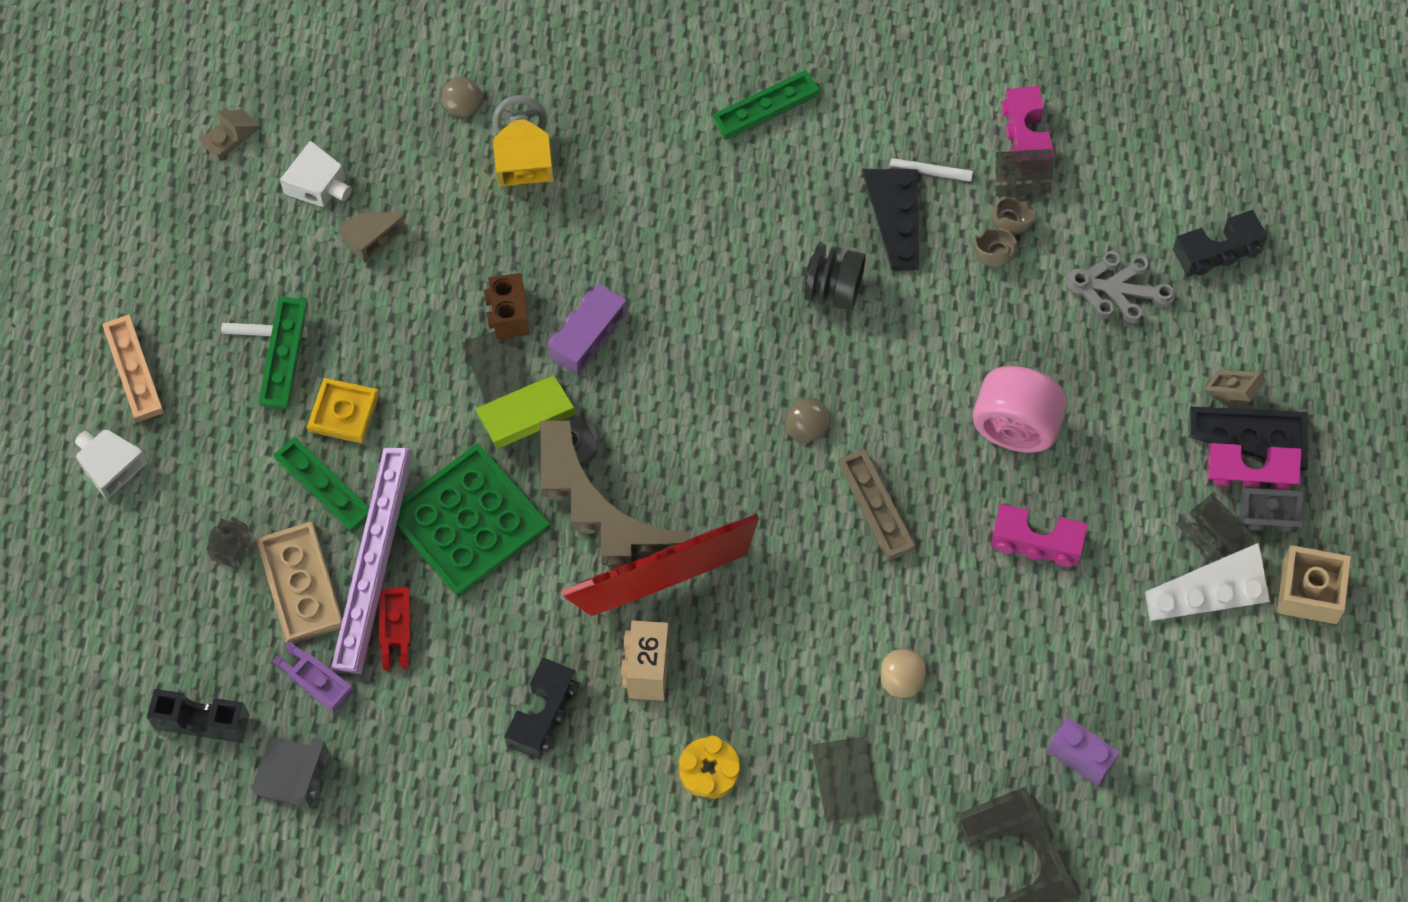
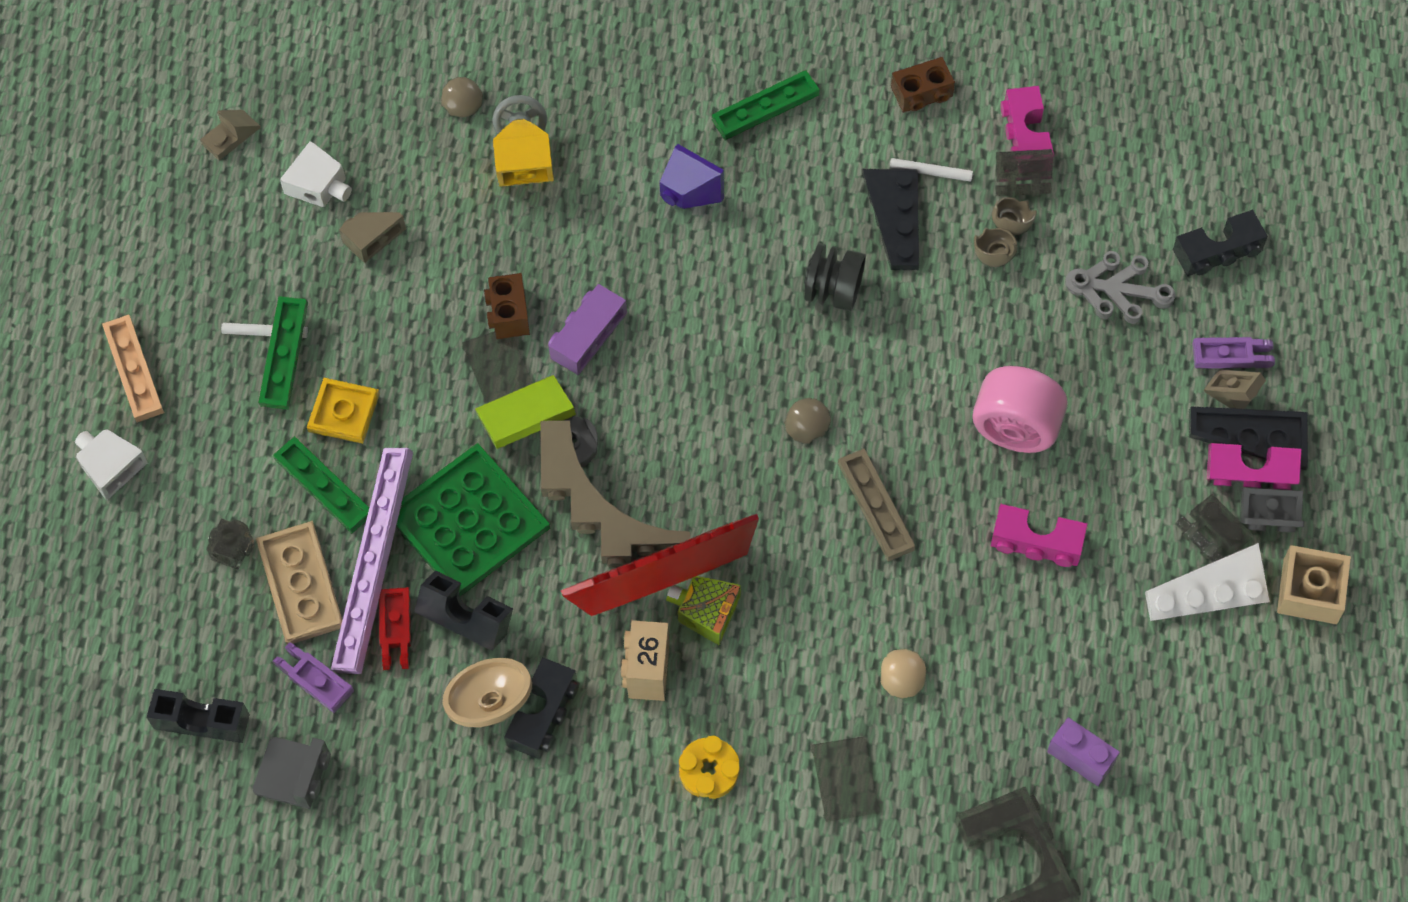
(442, 604): none -> black arch
(487, 692): none -> tan dish
(691, 180): none -> dark purple slope
(706, 606): none -> torso
(921, 79): none -> reddish brown brick
(1232, 353): none -> medium lavender hinge

